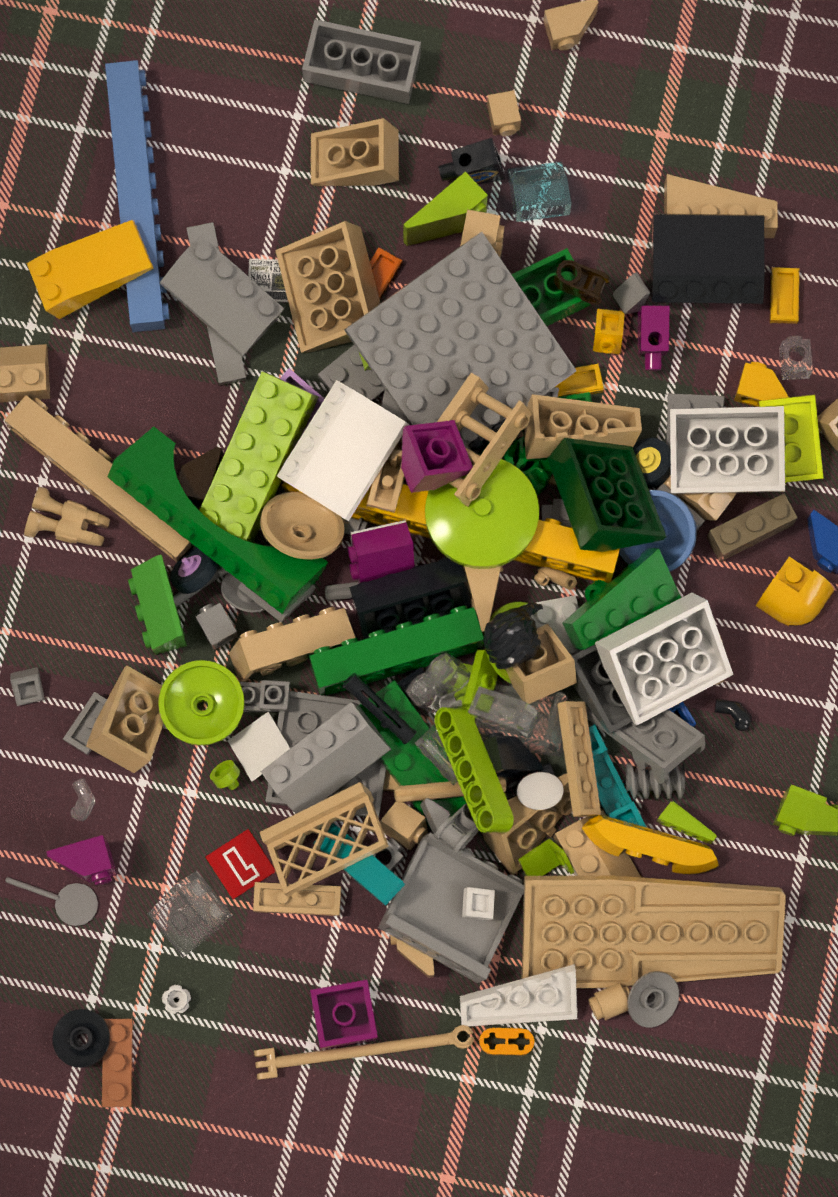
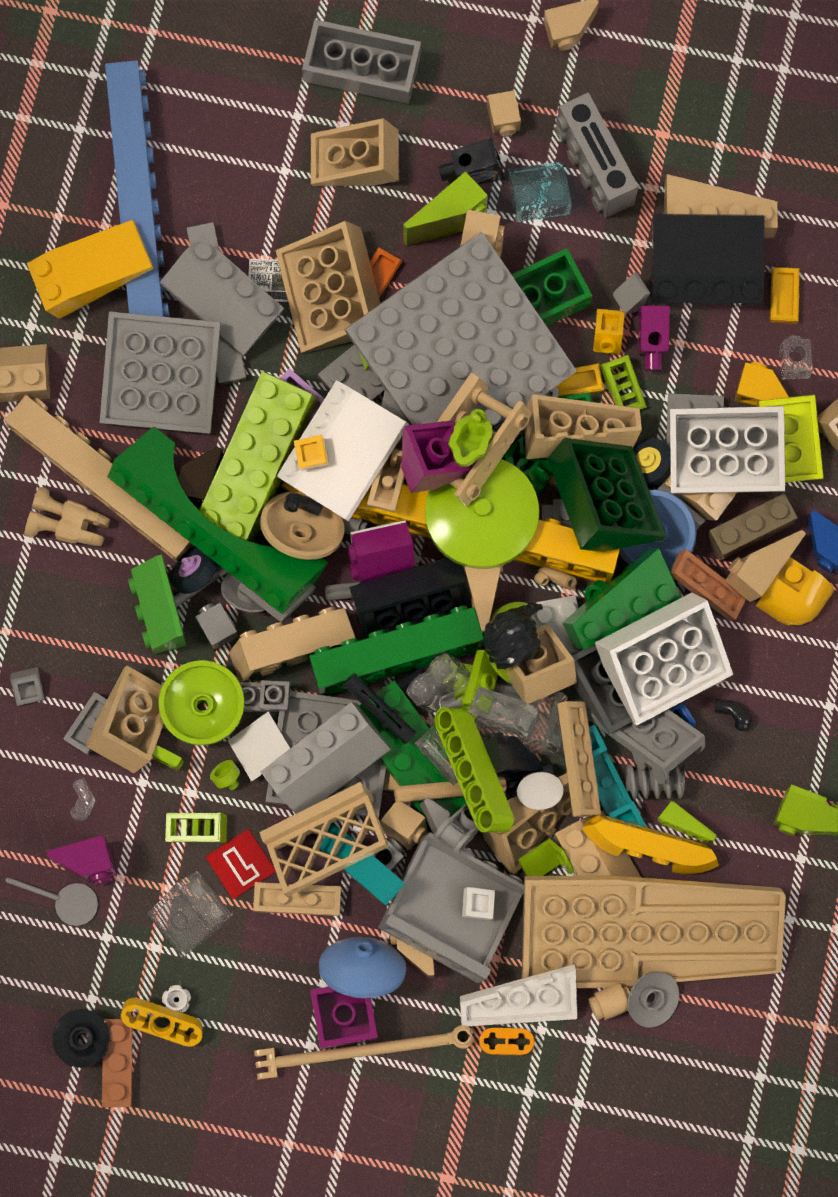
(160, 372): none -> light grey plate
(167, 758): none -> lime tile
(168, 1033): none -> yellow beam
(220, 827): none -> lime slope
(305, 503): none -> black arm
(311, 452): none -> yellow plate
(362, 967): none -> medium blue dish
(470, 438): none -> lime arm
(583, 282): dark brown piece -> none
(596, 156): none -> light grey brick
(632, 382): none -> lime slope
(707, 584): none -> nougat plate
(756, 571): none -> tan slope

